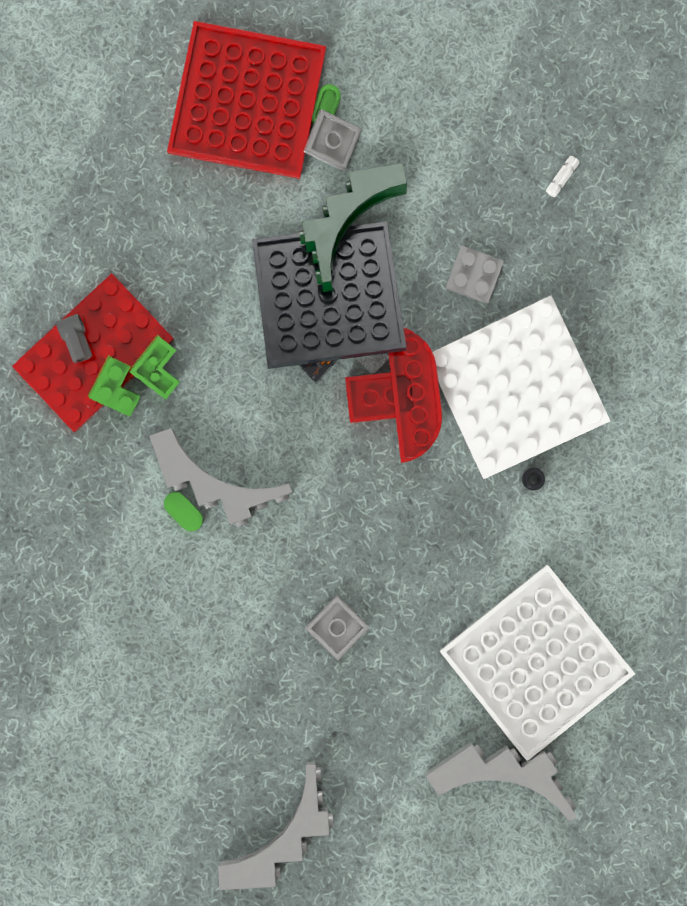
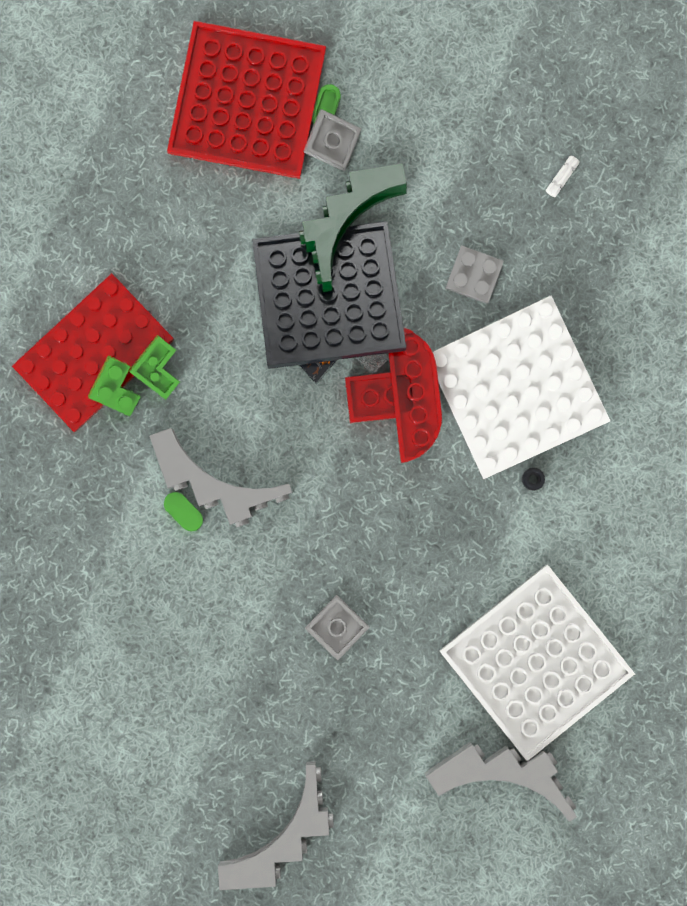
(72, 332): dark grey piece -> none

